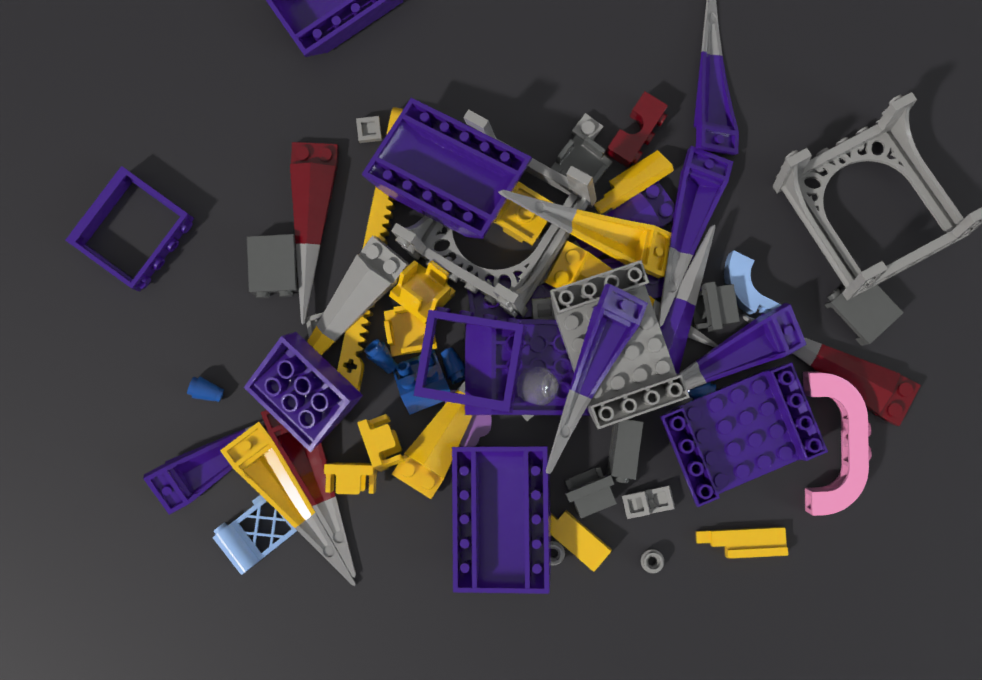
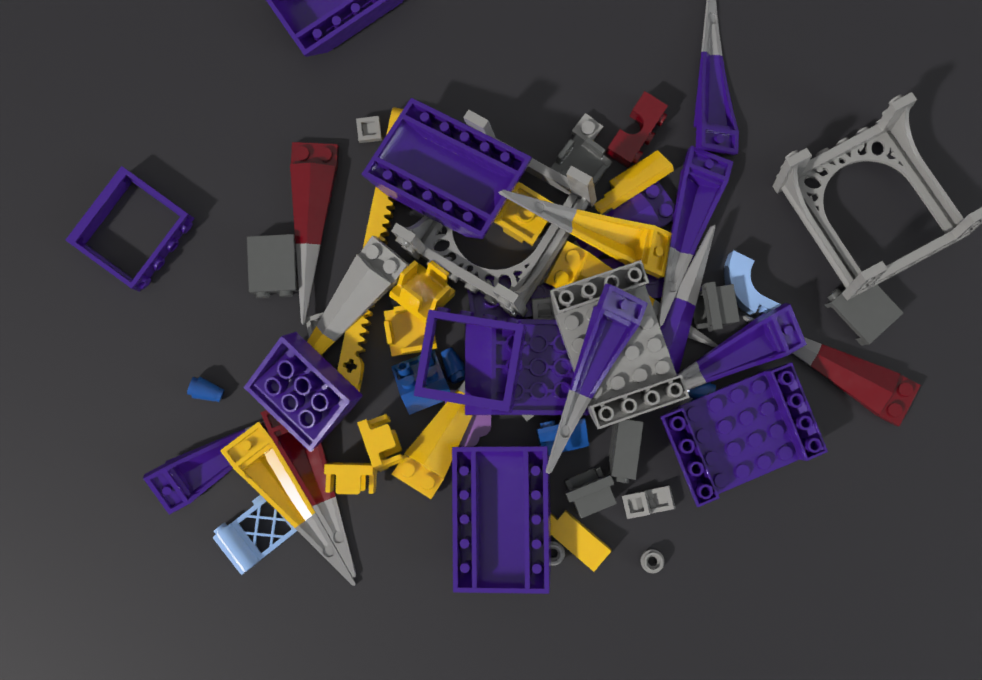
(380, 355): blue cone -> none
(537, 386): clear hair -> none
(548, 430): none -> blue slope
(747, 542): yellow piece -> none
(854, 444): bright pink arch -> none

